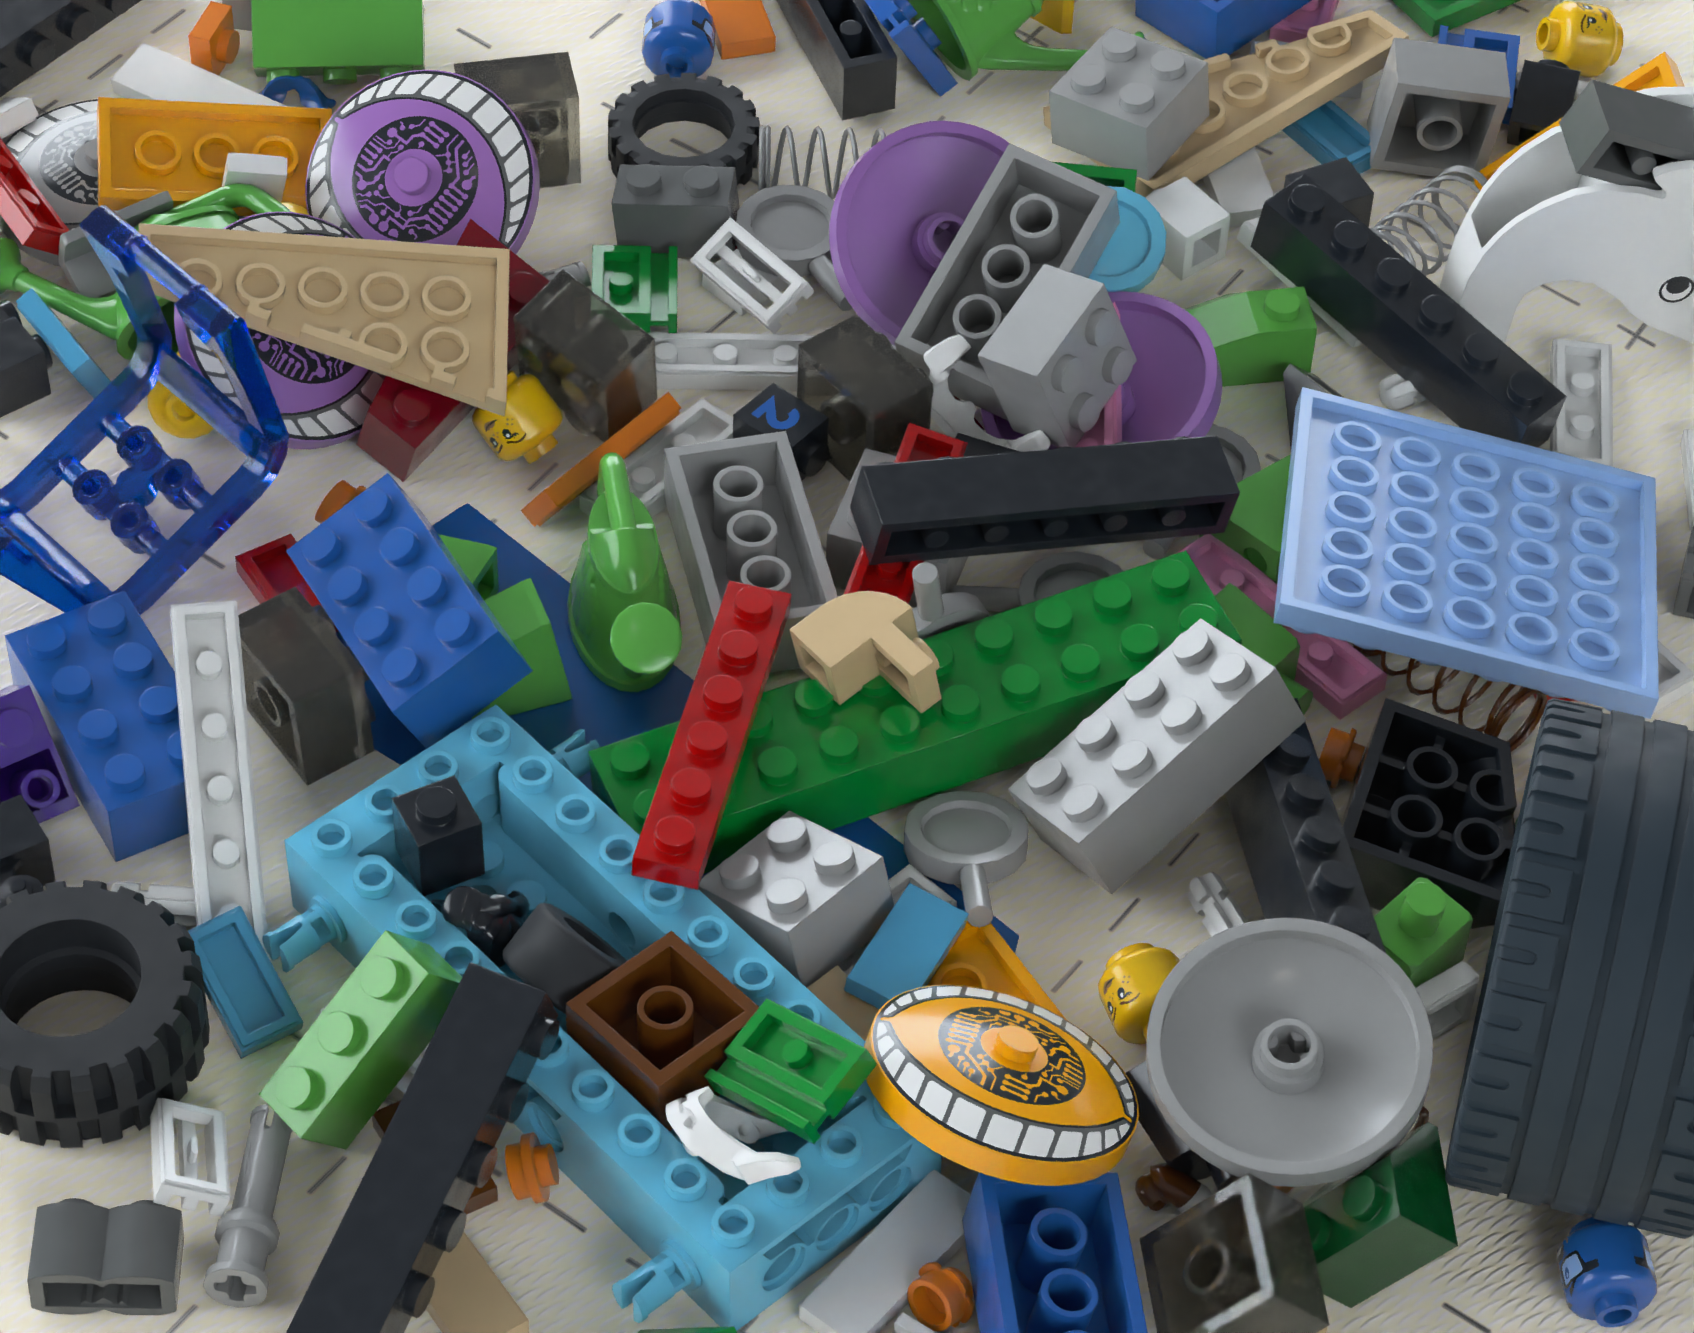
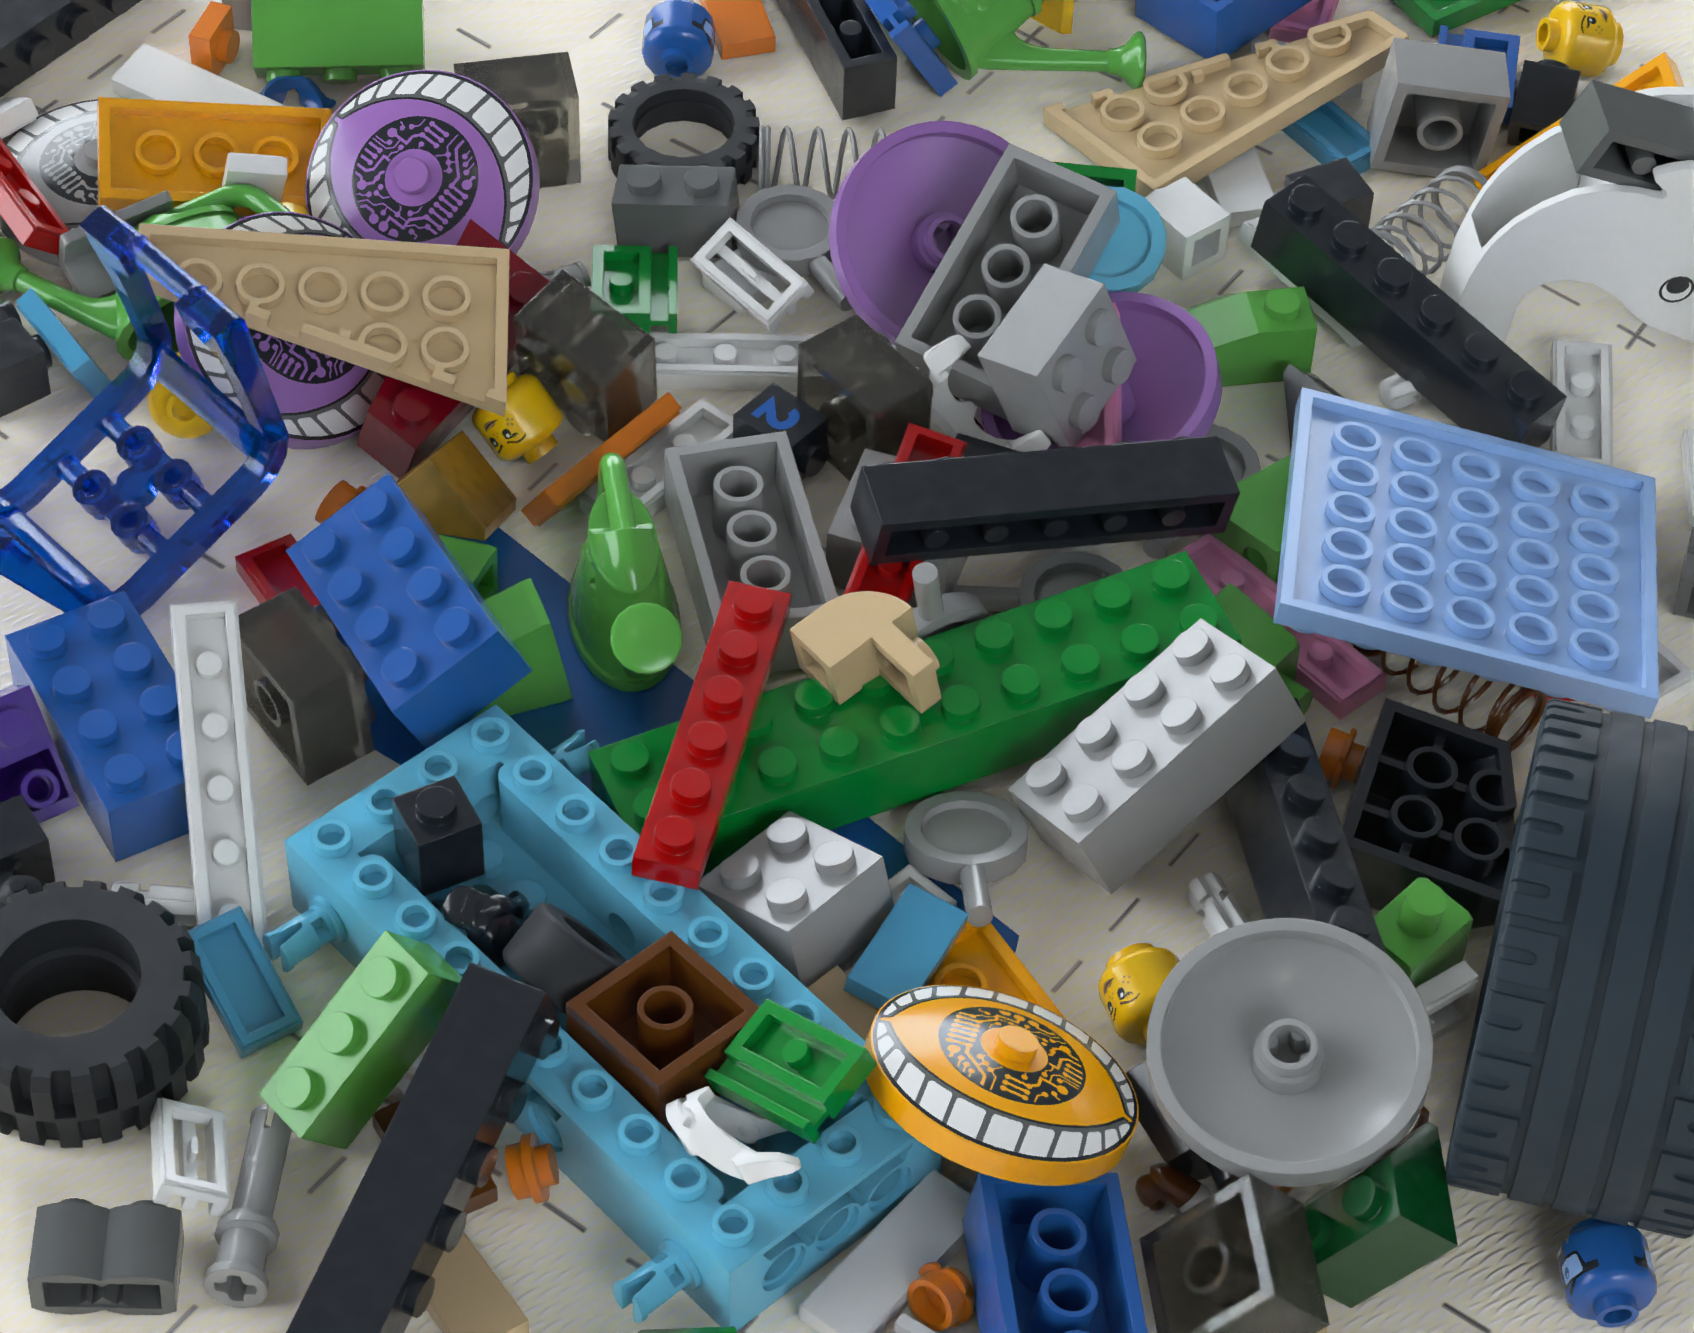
(459, 490): none -> pearl gold slope
(1129, 102): light grey brick -> none

